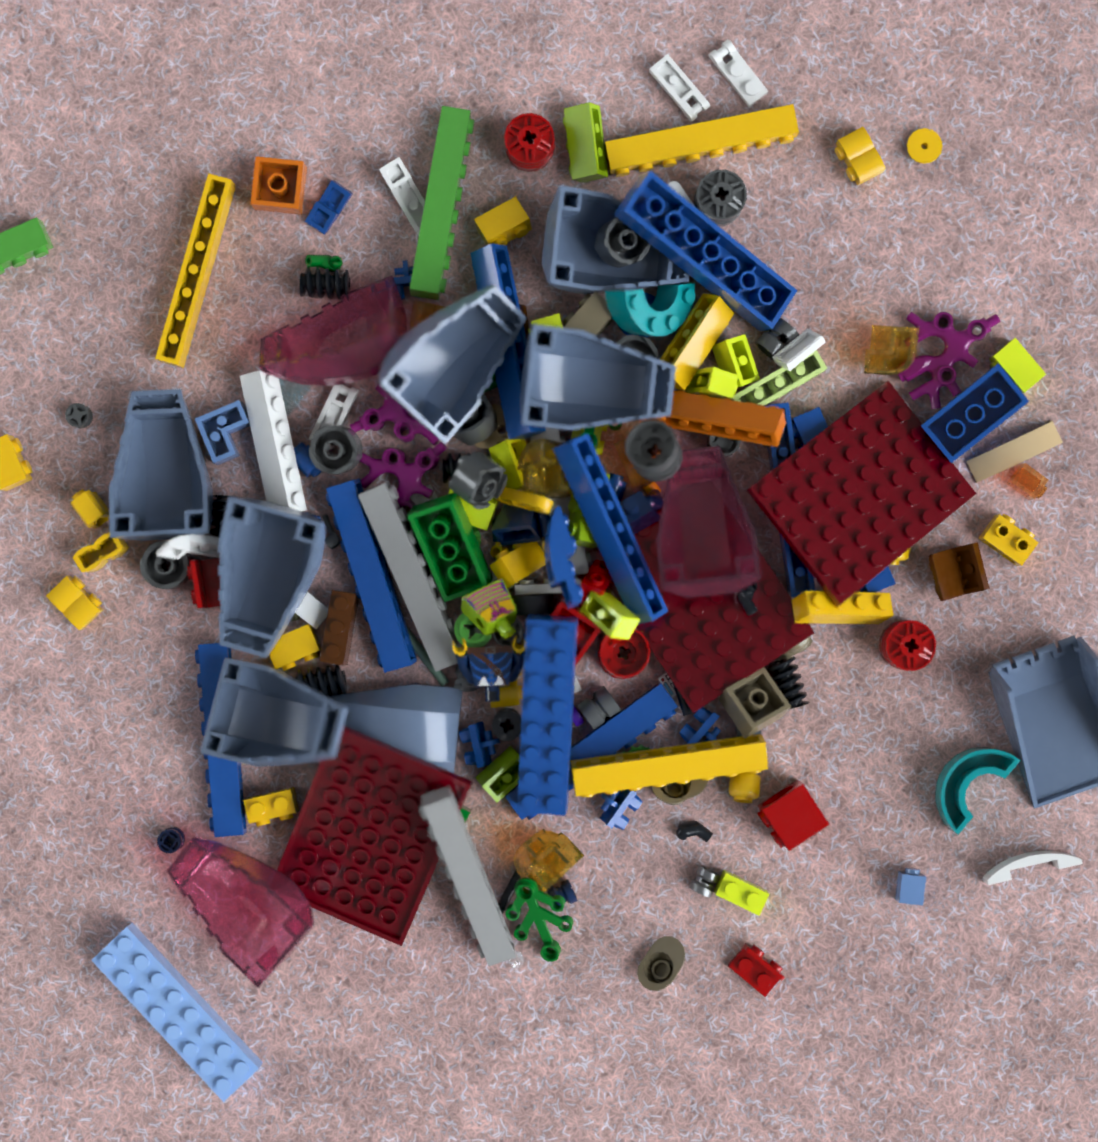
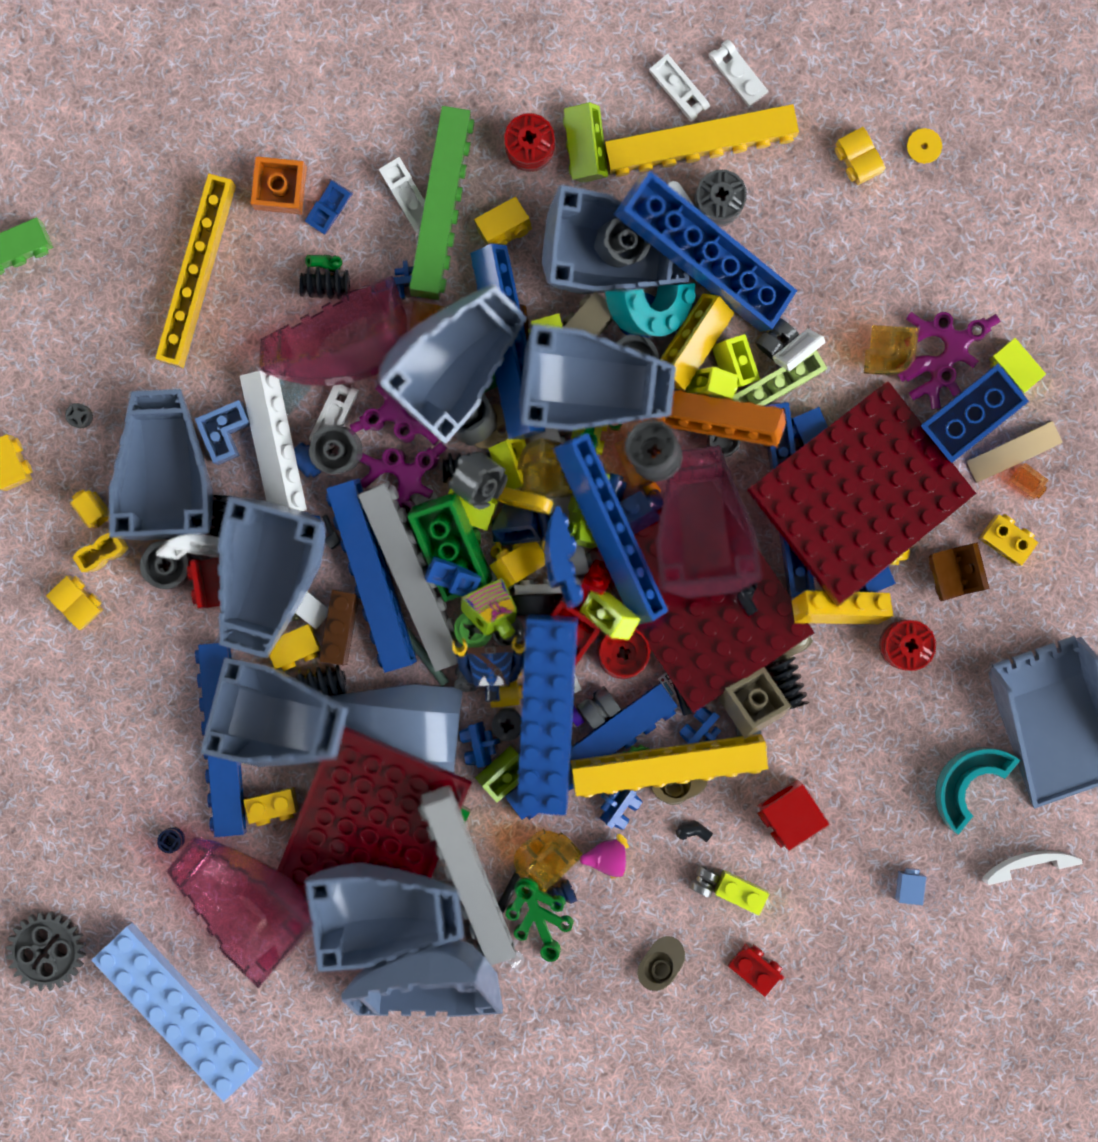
(62, 964): none -> dark grey gear
(378, 914): none -> sand blue windscreen
(434, 980): none -> sand blue windscreen
(452, 576): none -> blue slope
(608, 857): none -> dark pink hat
(744, 787): yellow head -> none

